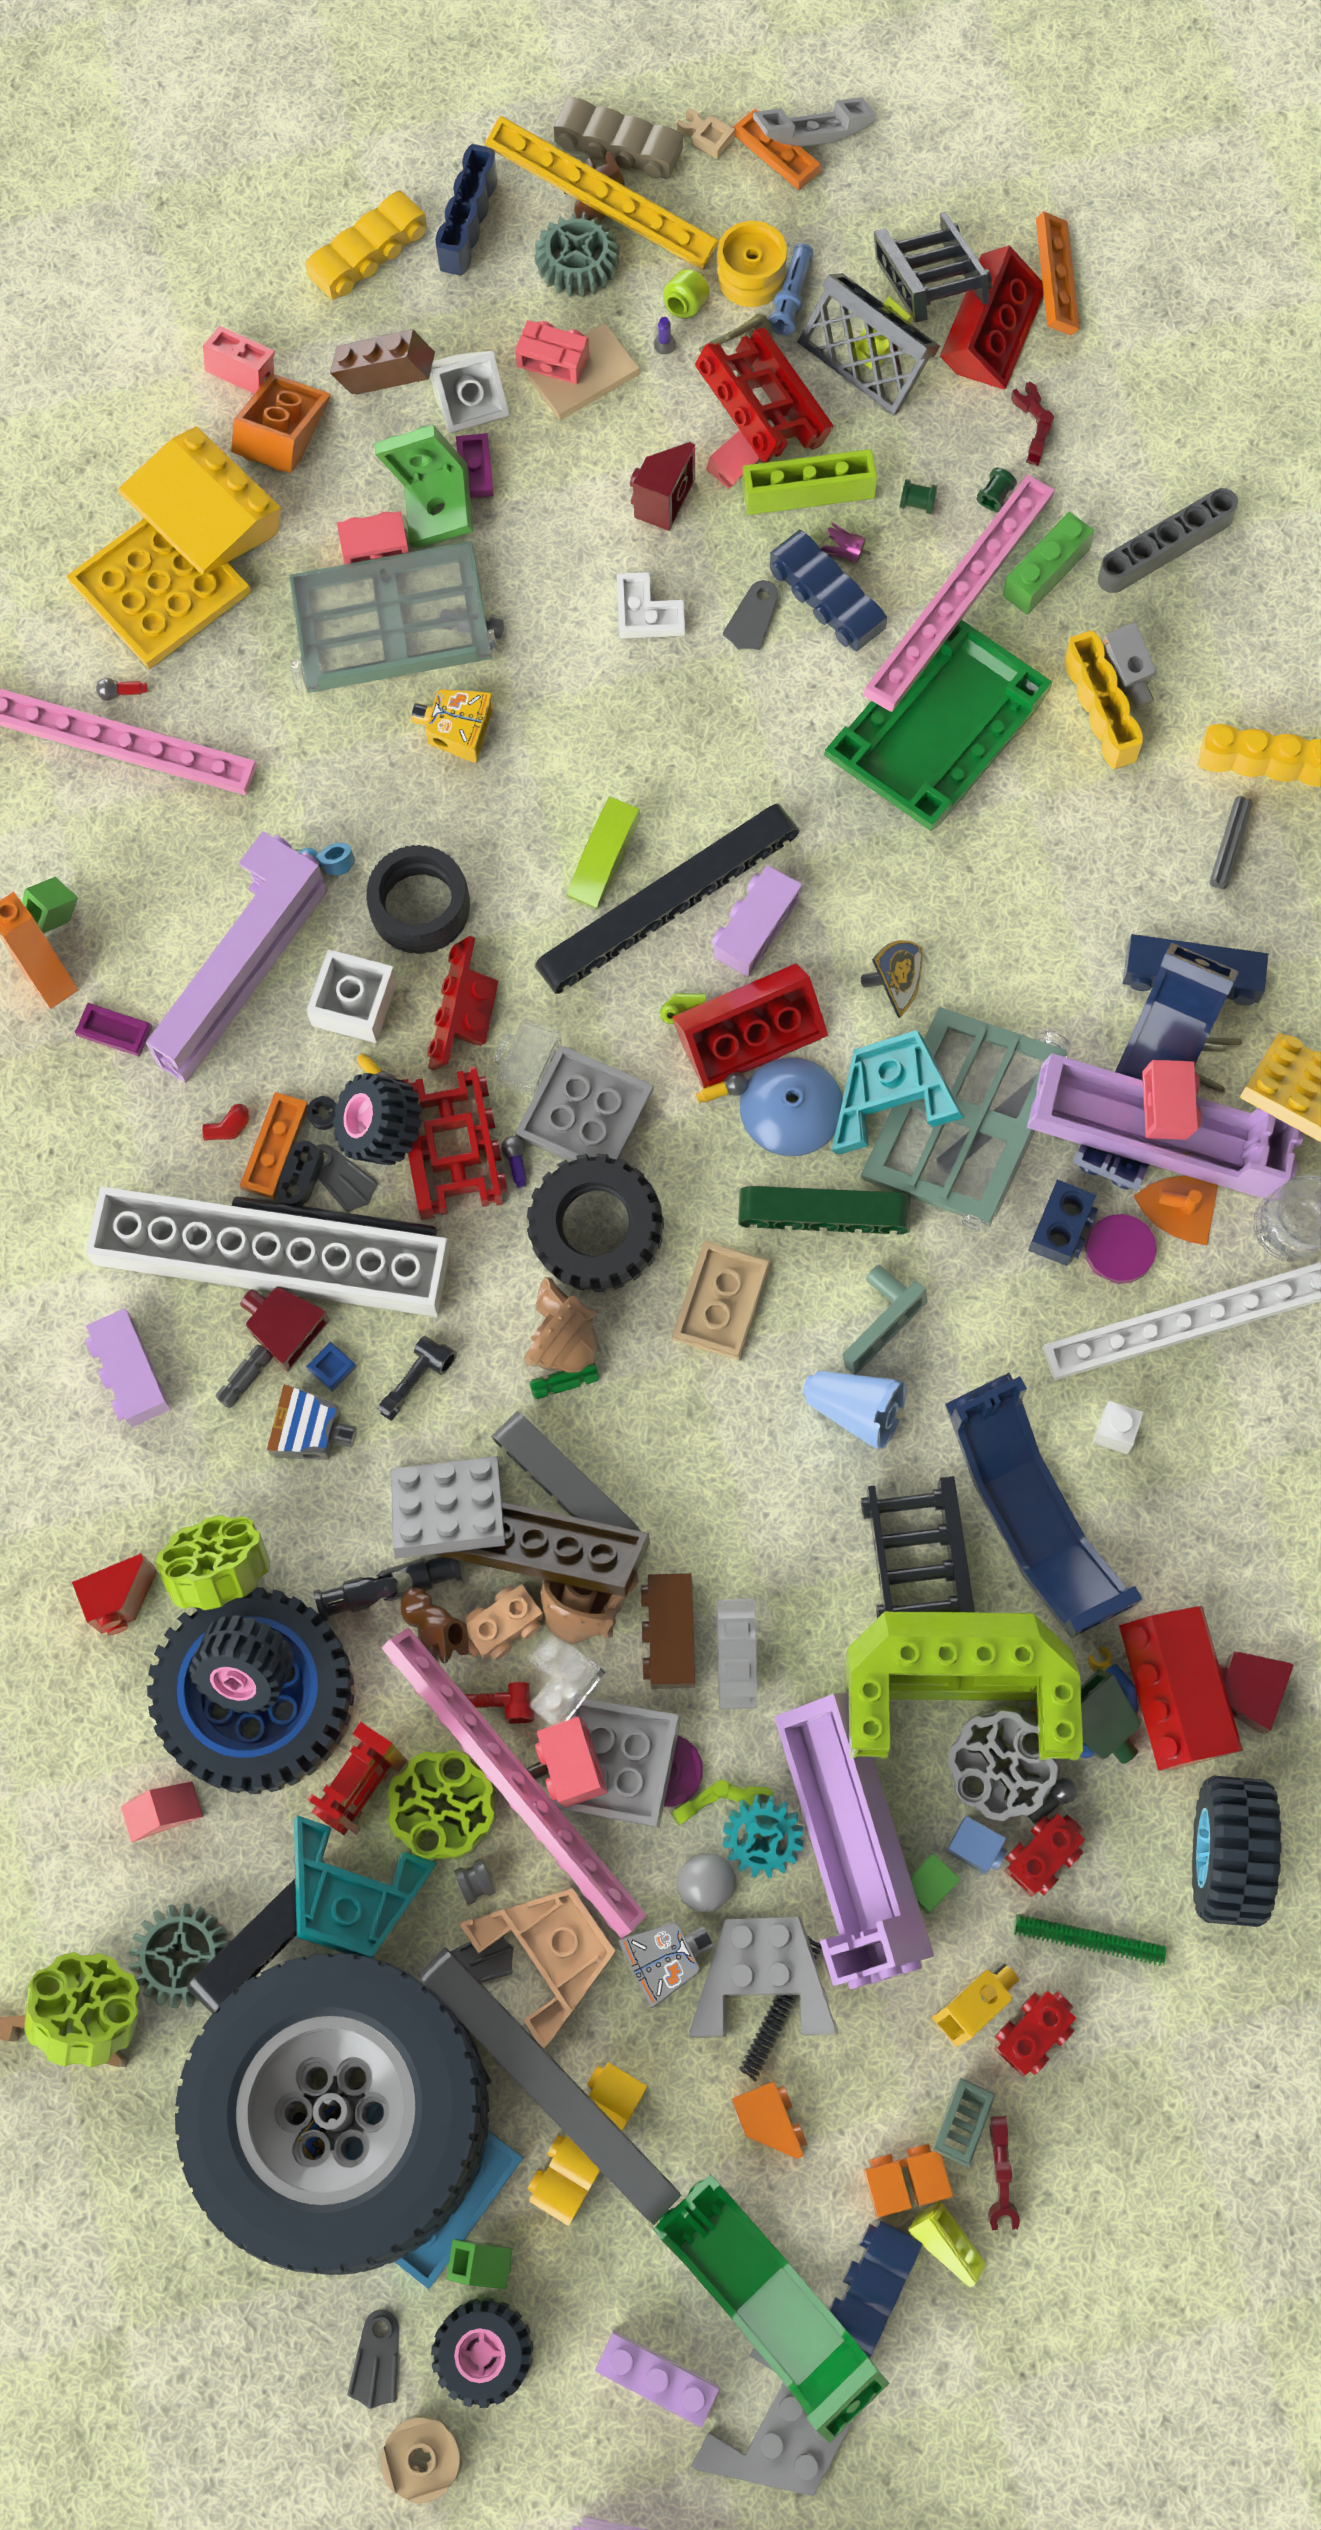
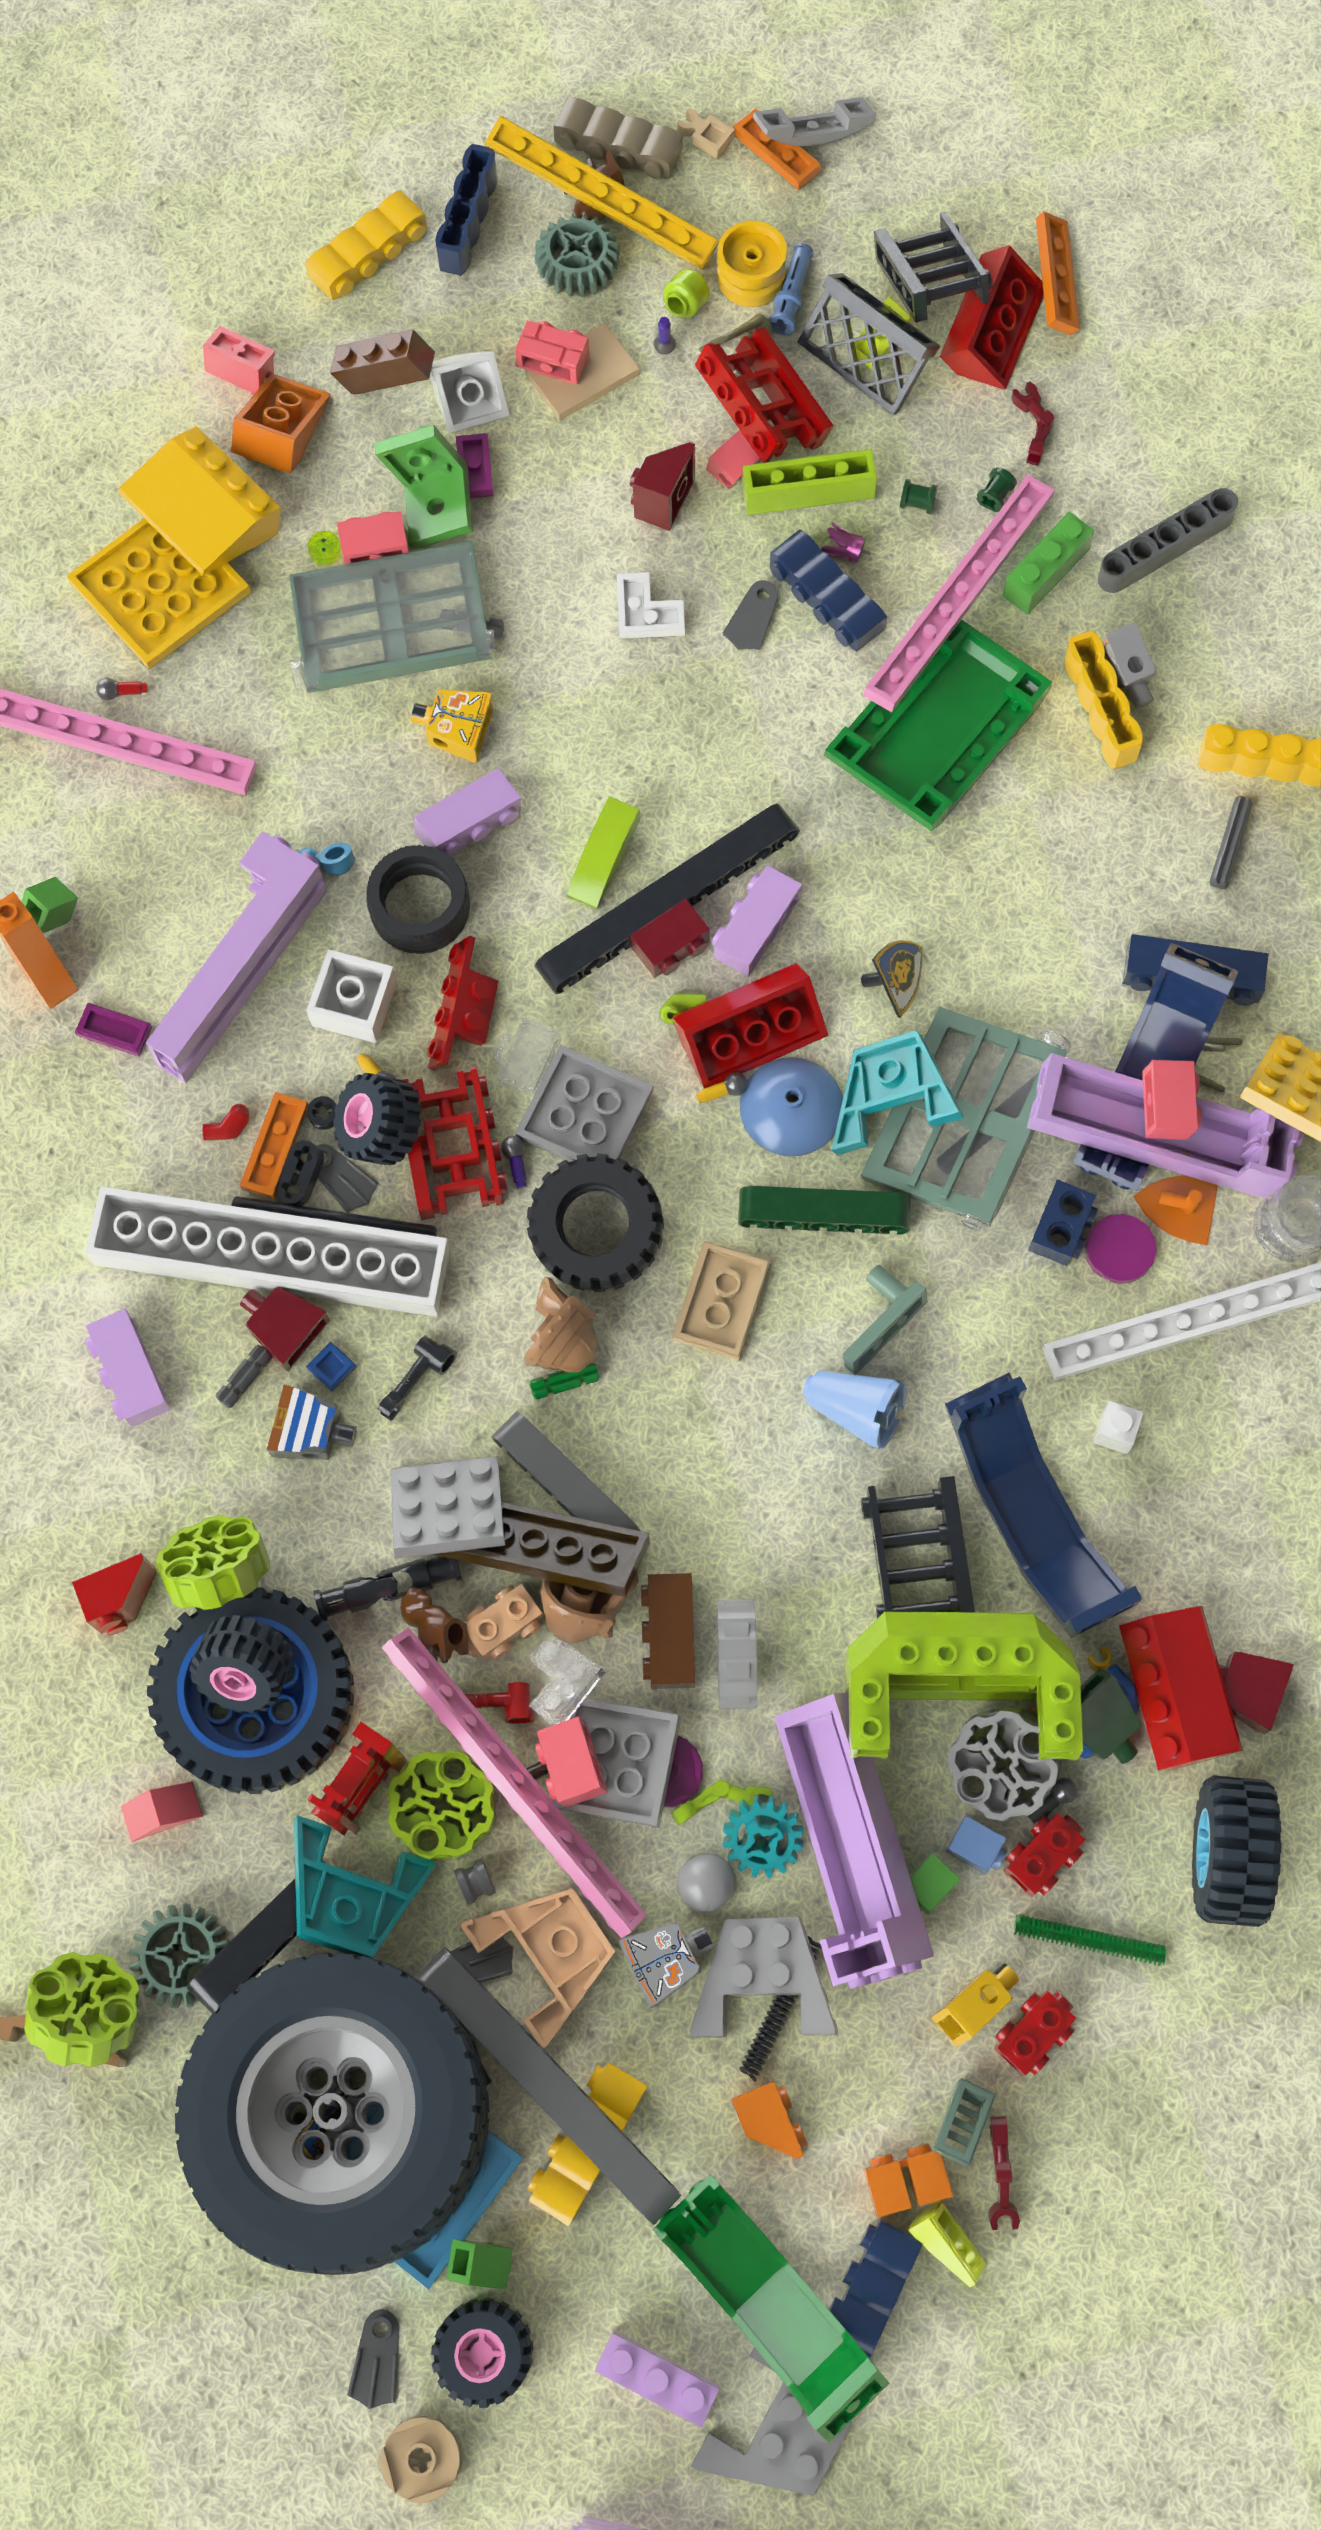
(324, 547): none -> clear neon green tile
(468, 814): none -> lavender brick
(671, 939): none -> dark red brick

